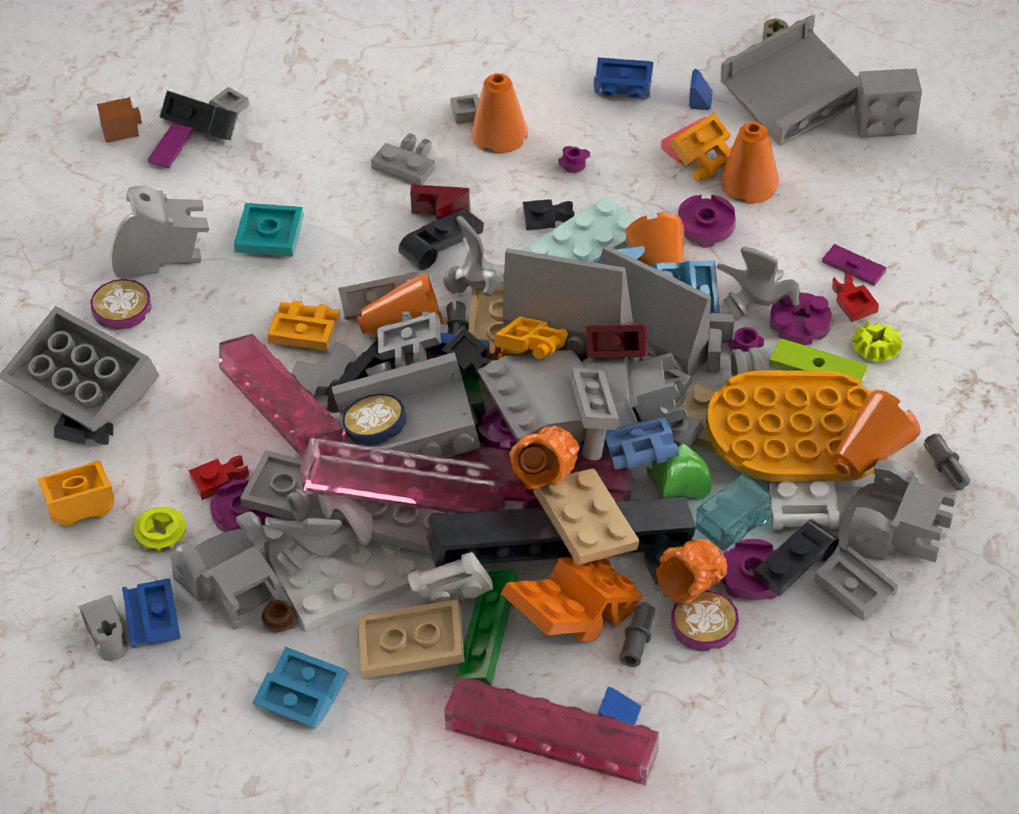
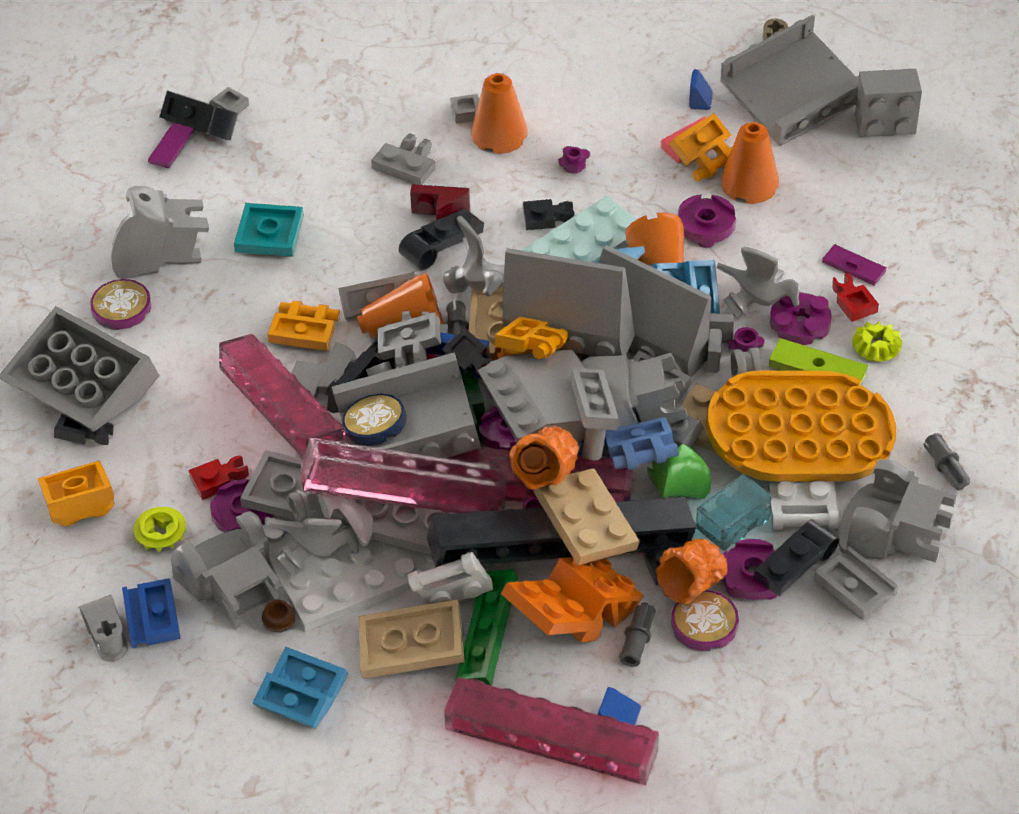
(119, 119): dark orange brick -> none
(617, 340): dark red slope -> none
(623, 77): blue bracket -> none
(875, 434): orange cone -> none

